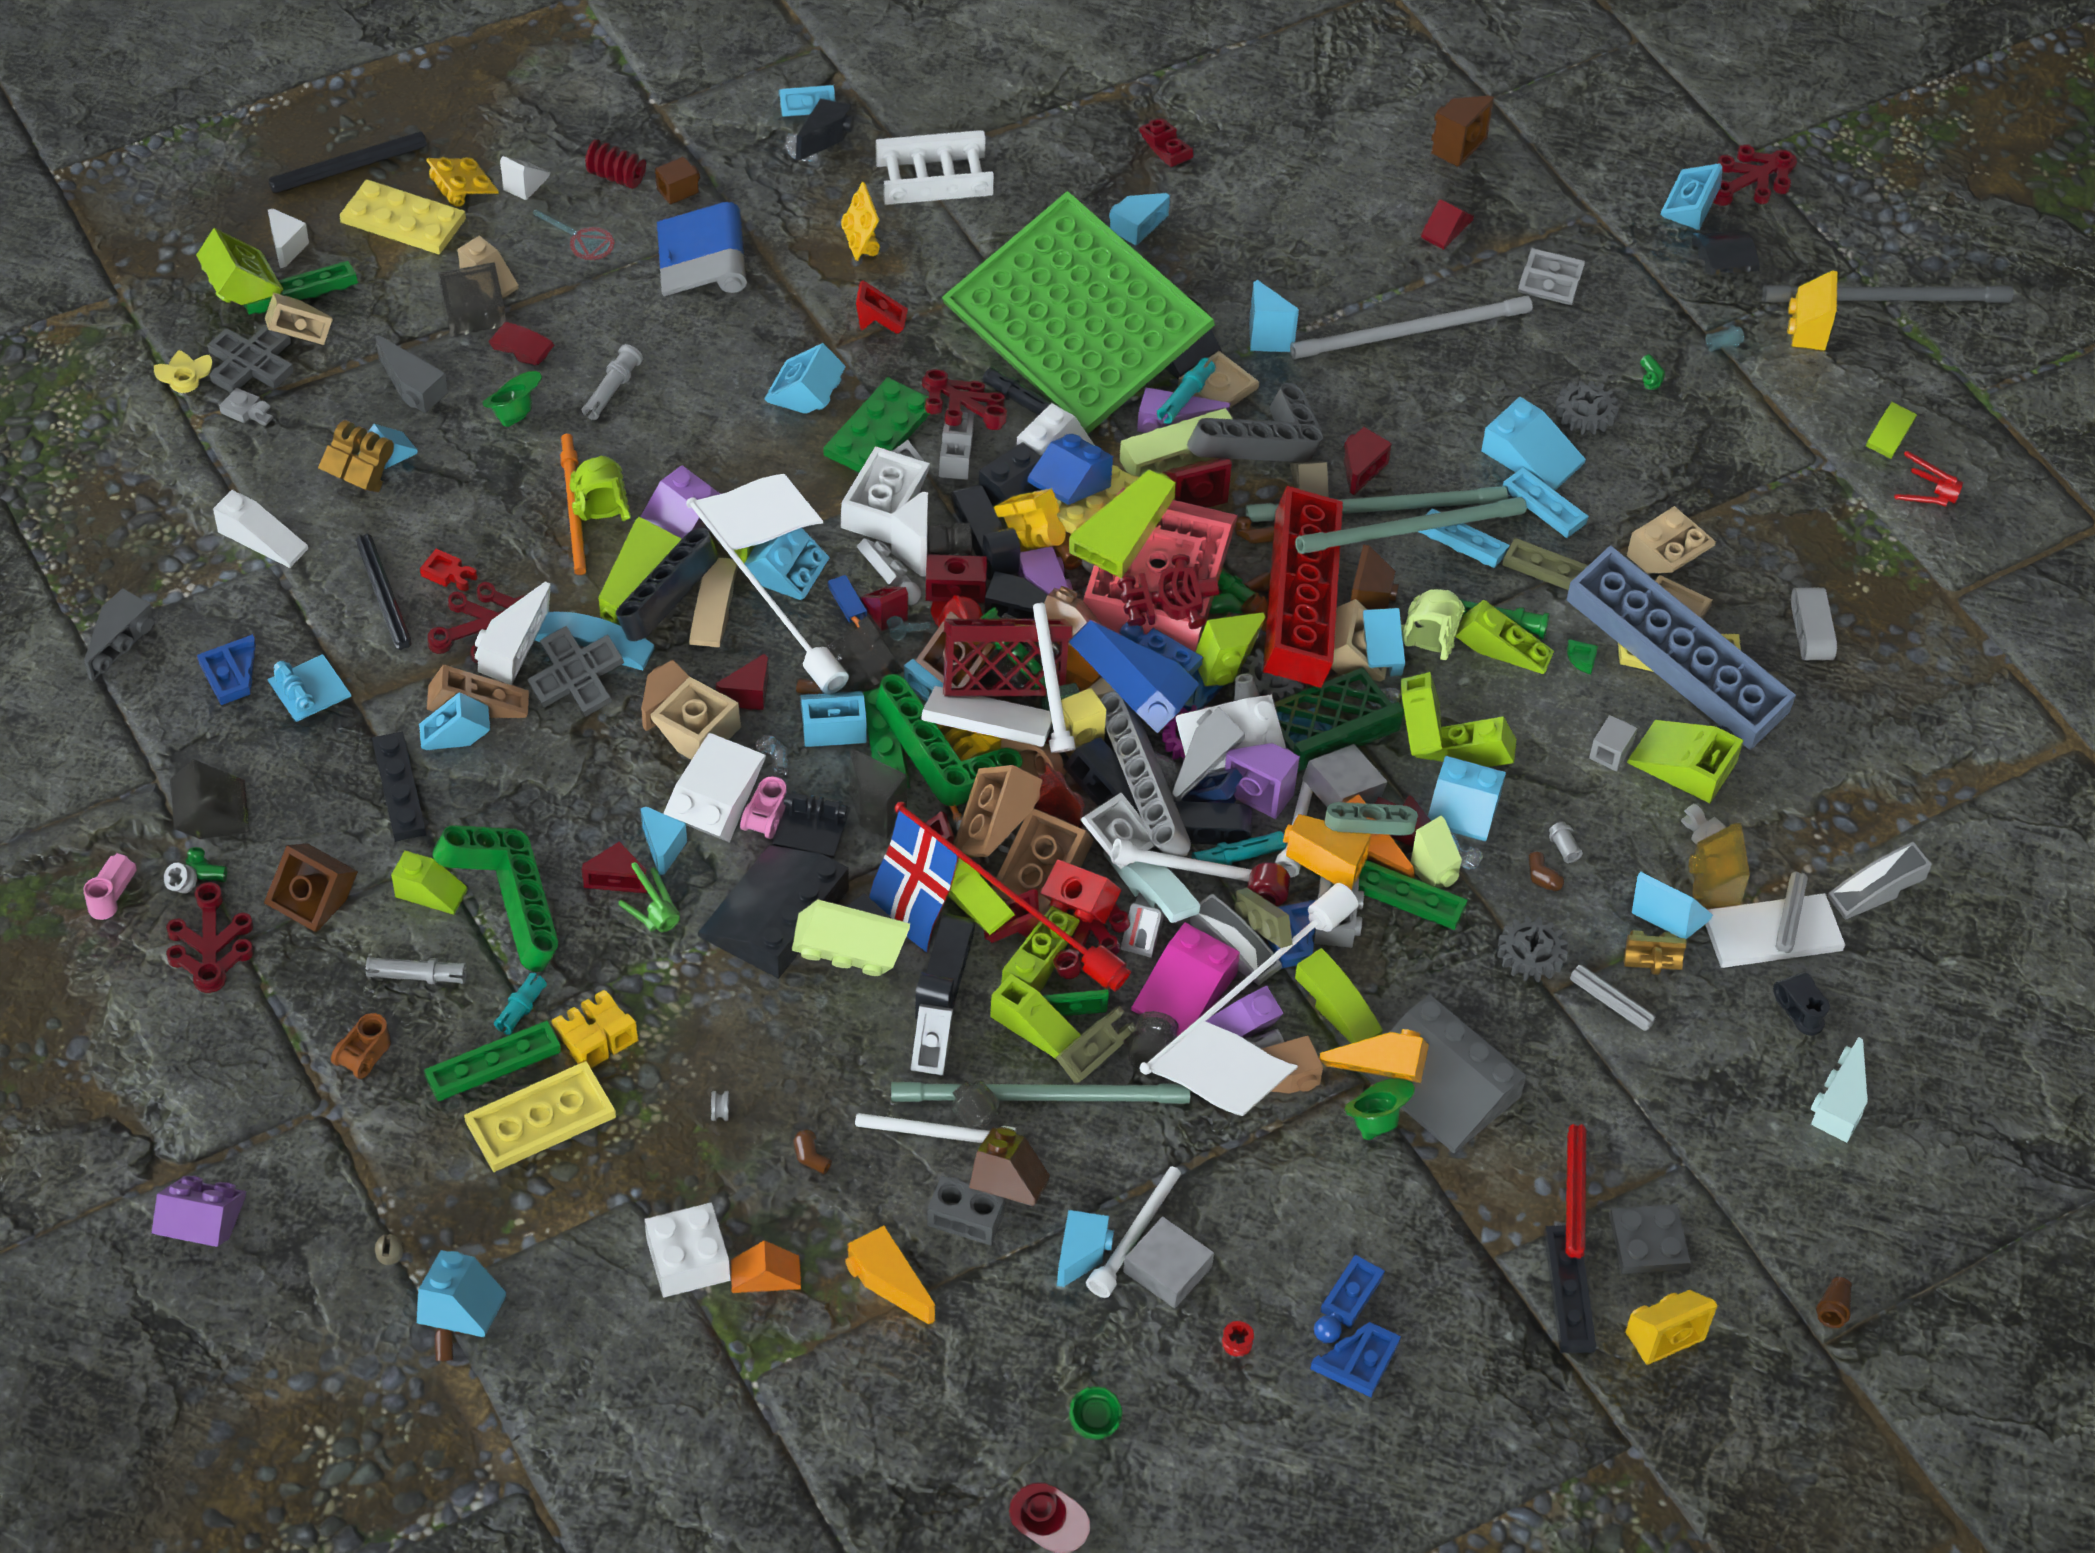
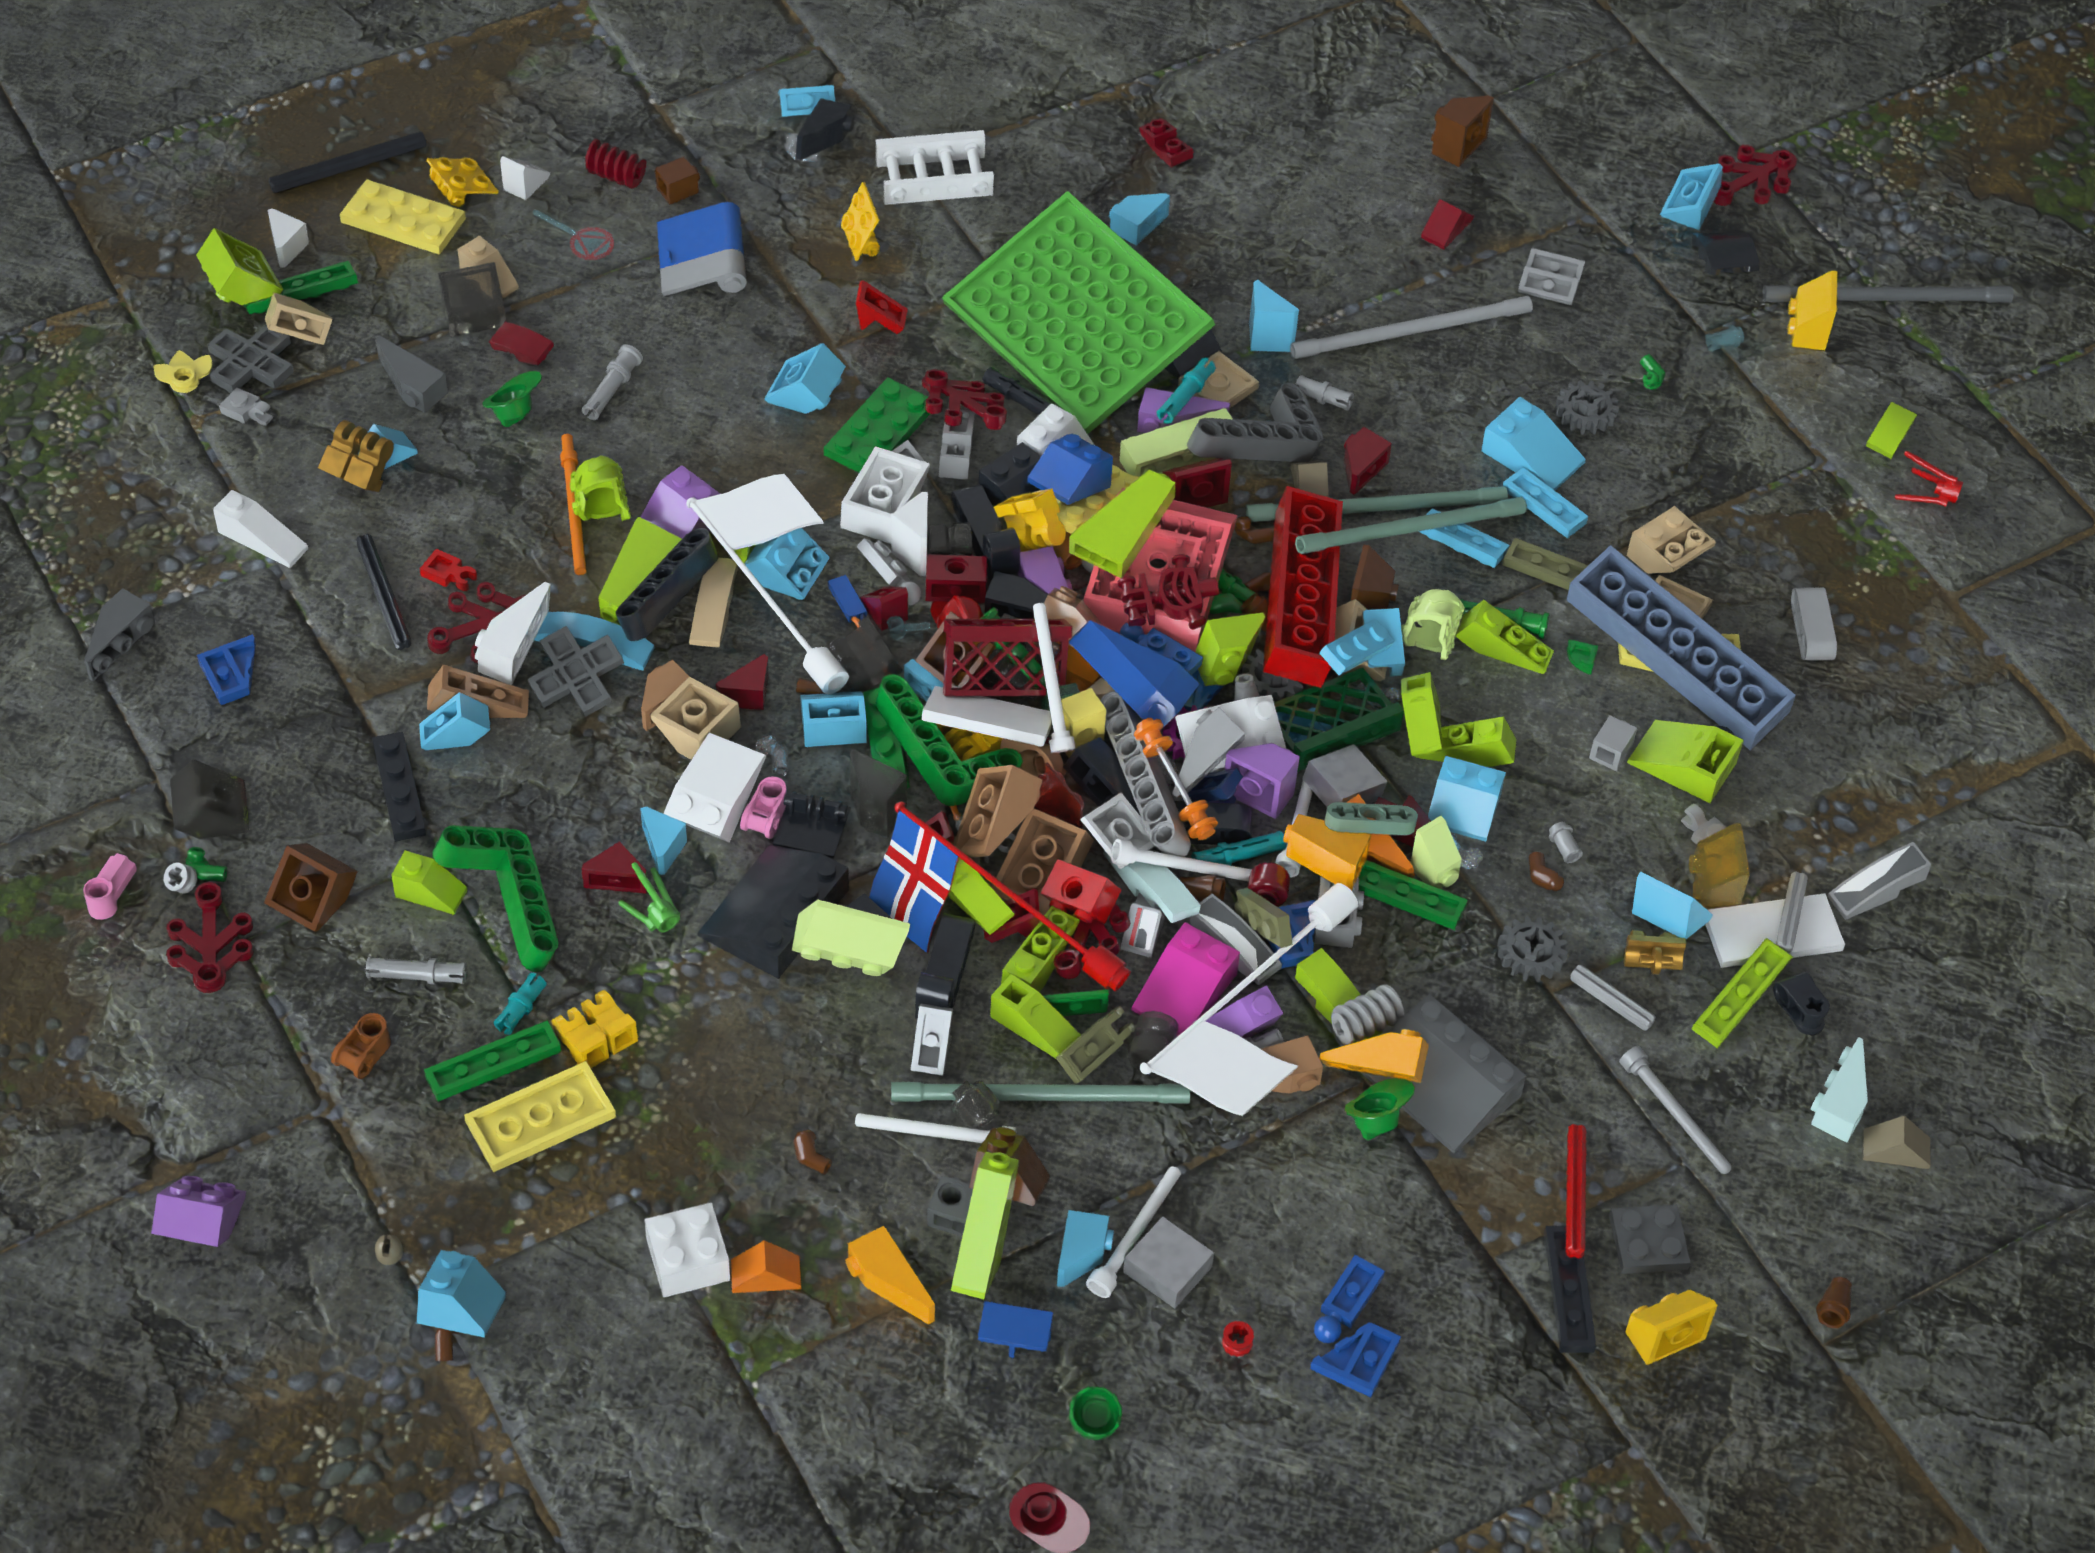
(307, 686): medium azure hinge -> none
(720, 1106): light grey bush -> none
(985, 1225): none -> lime slope
(1015, 1327): none -> blue panel
(1156, 744): none -> orange axle
(1204, 886): none -> reddish brown cone
(1325, 392): none -> light grey pin
(1357, 647): none -> medium azure plate
(1366, 1014): none -> light grey piece
(1636, 1062): none -> light grey piece
(1741, 993): none -> lime tile
(1897, 1143): none -> dark tan slope

